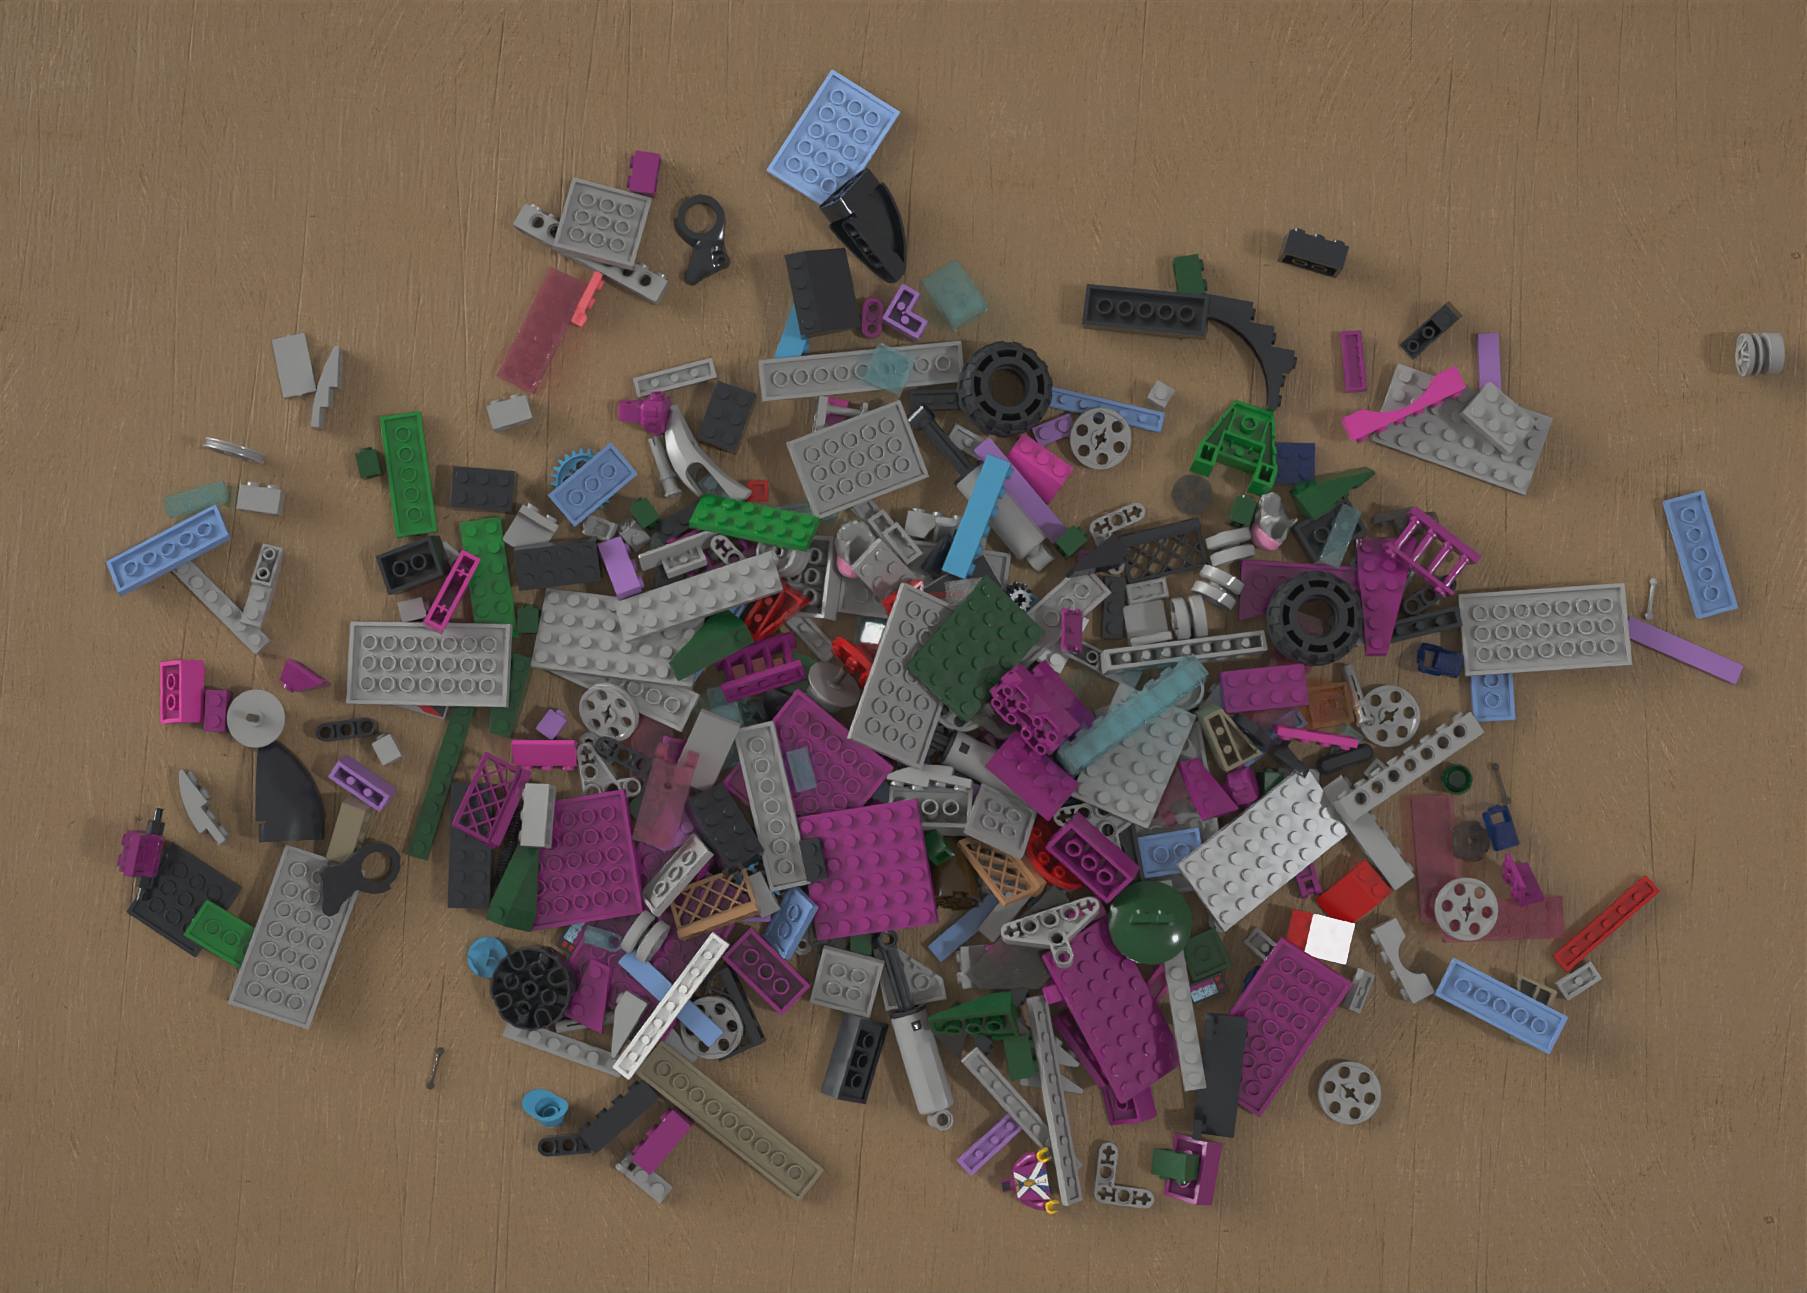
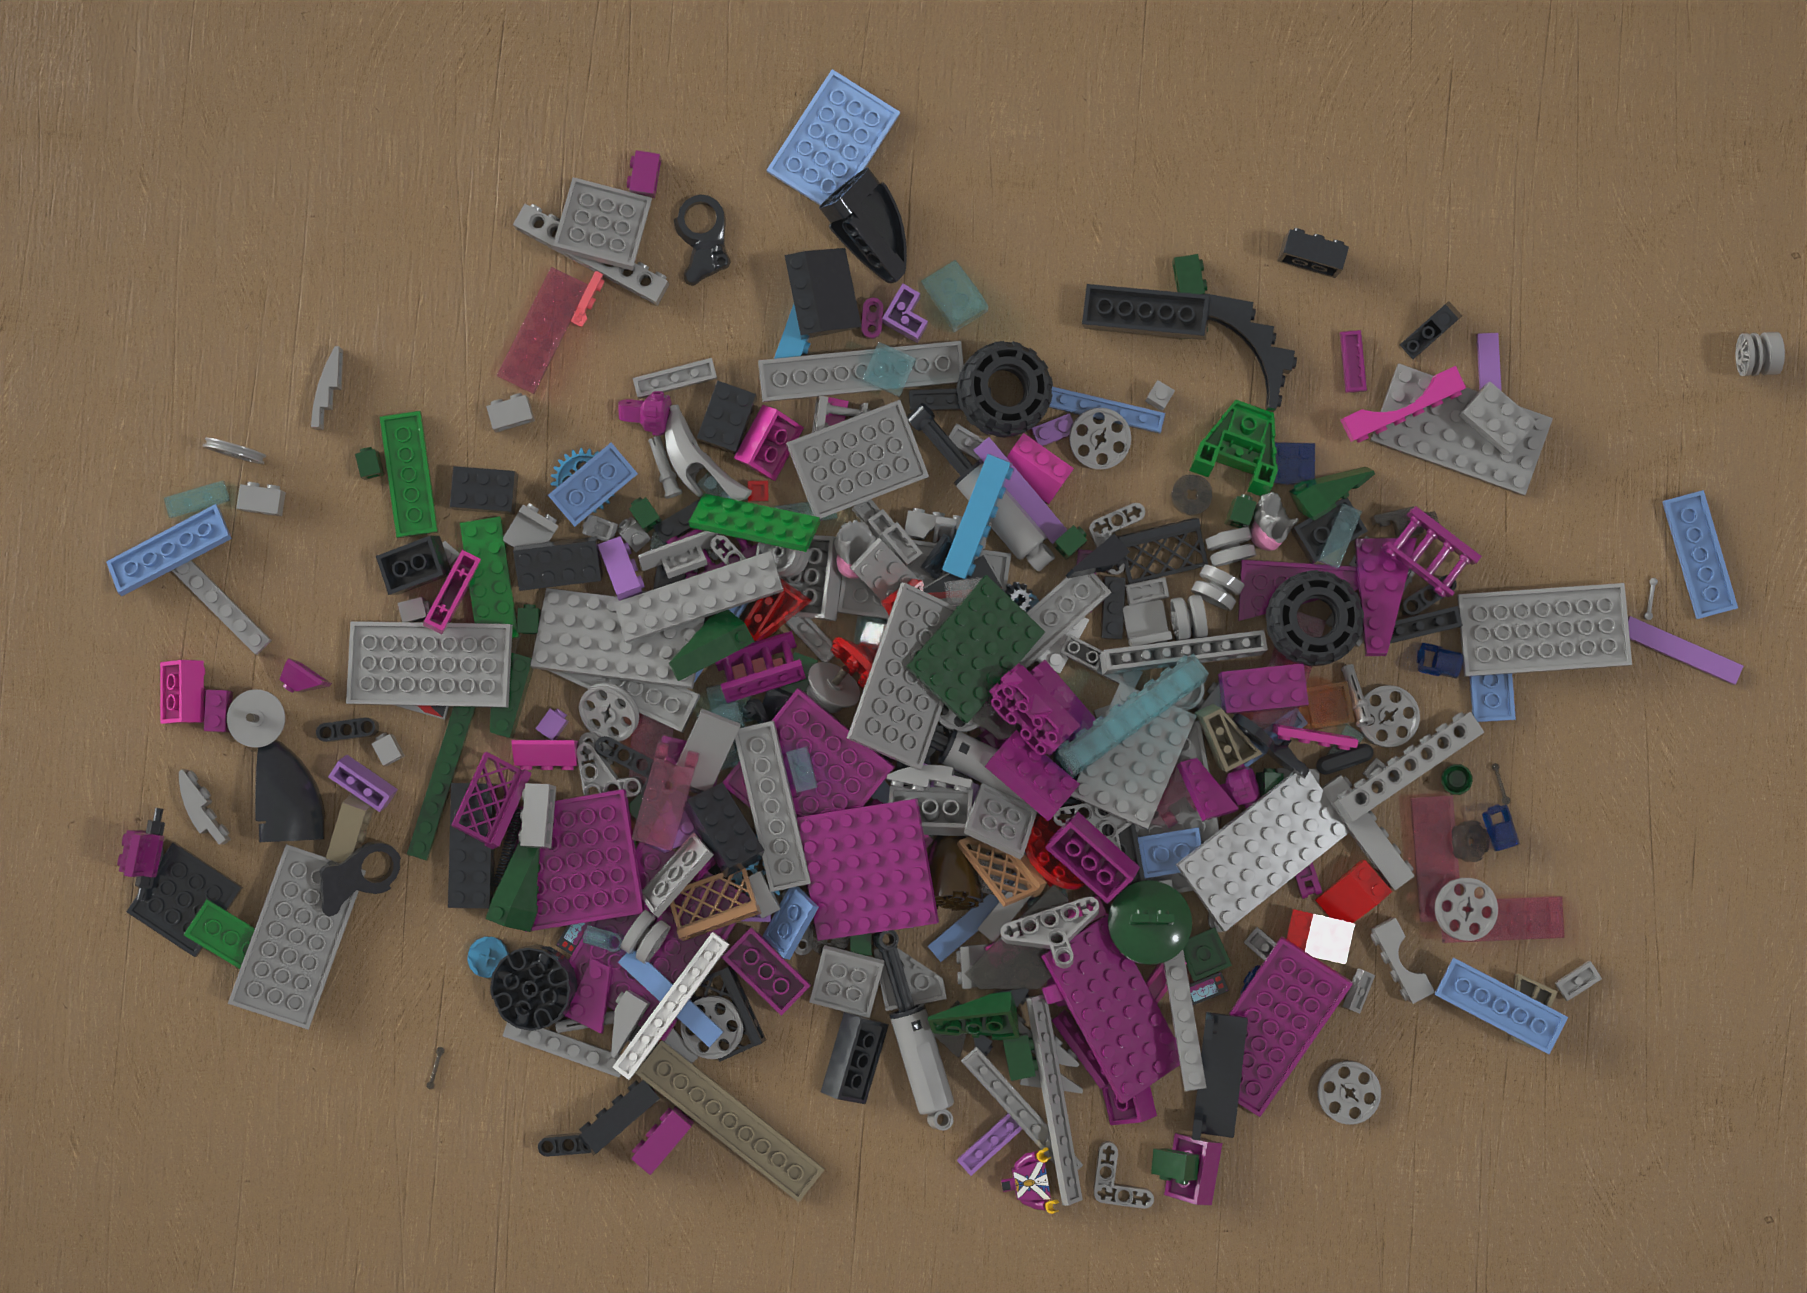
(263, 586): light grey slope -> none
(294, 365): light grey piece -> none
(545, 1107): dark azure piece -> none
(652, 1184): light grey plate -> none
(765, 443): none -> dark pink slope
(814, 859): black plate -> none
(937, 847): dark green brick -> none
(1071, 631): magenta hinge -> none
(1522, 882): magenta bracket -> none
(1605, 923): red plate -> none

